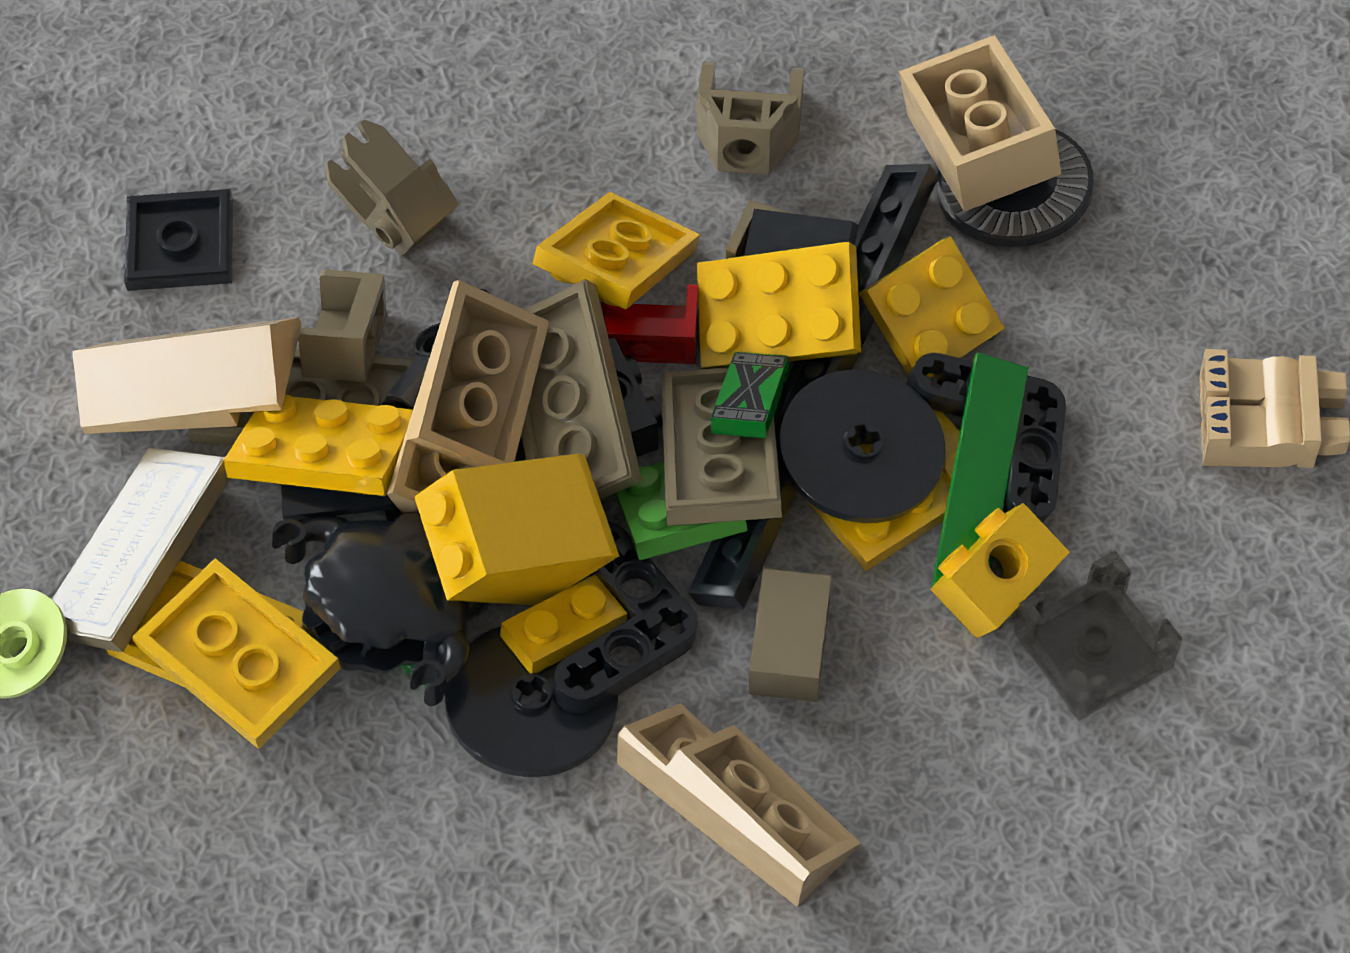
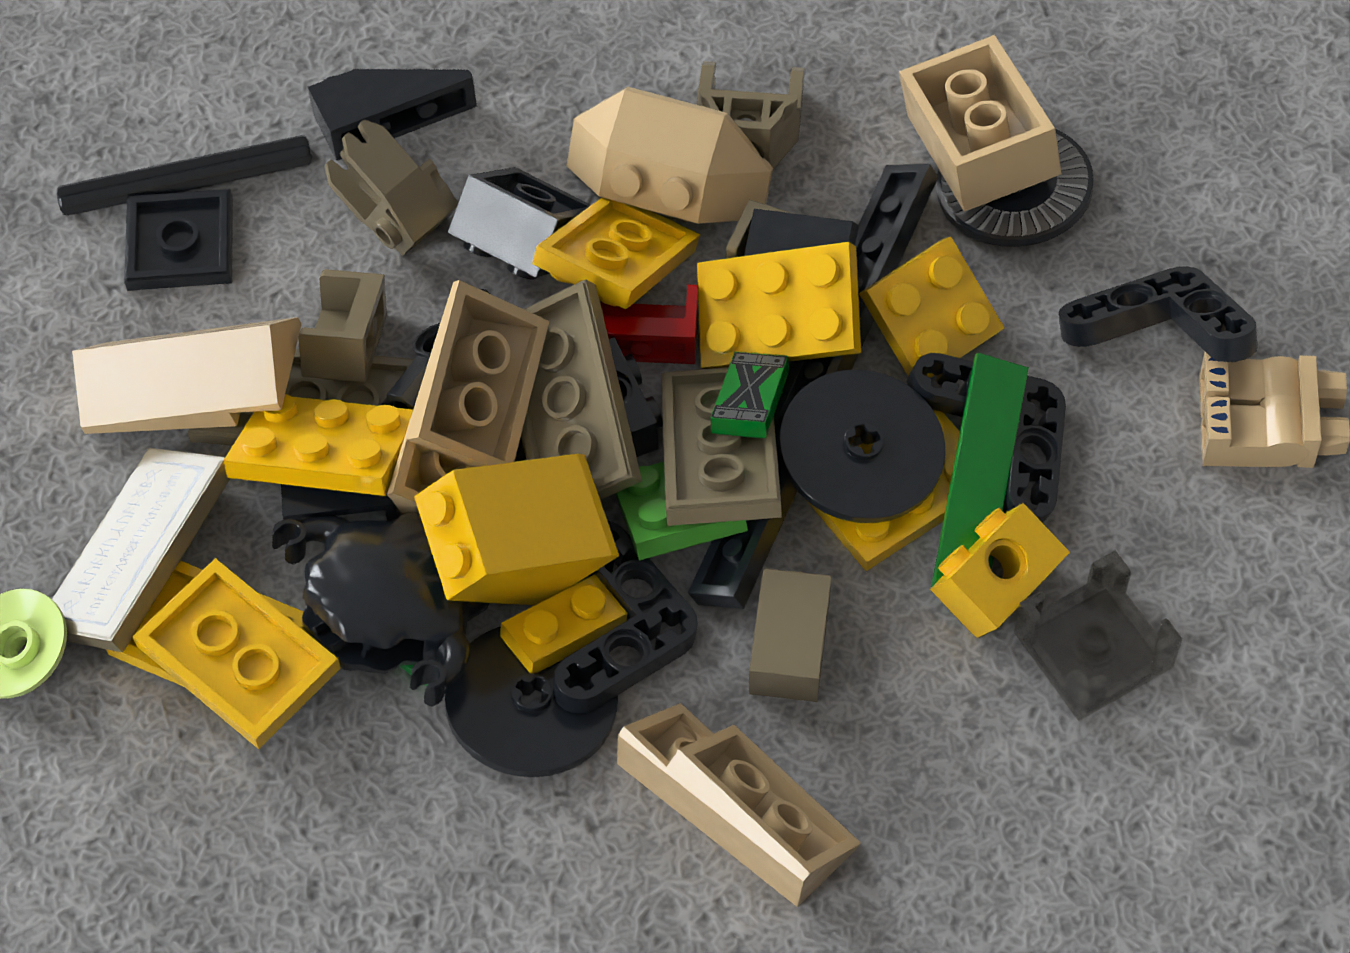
(185, 174): none -> black axle
(388, 97): none -> black slope
(509, 215): none -> slope
(668, 157): none -> tan wedge
(1176, 294): none -> black beam

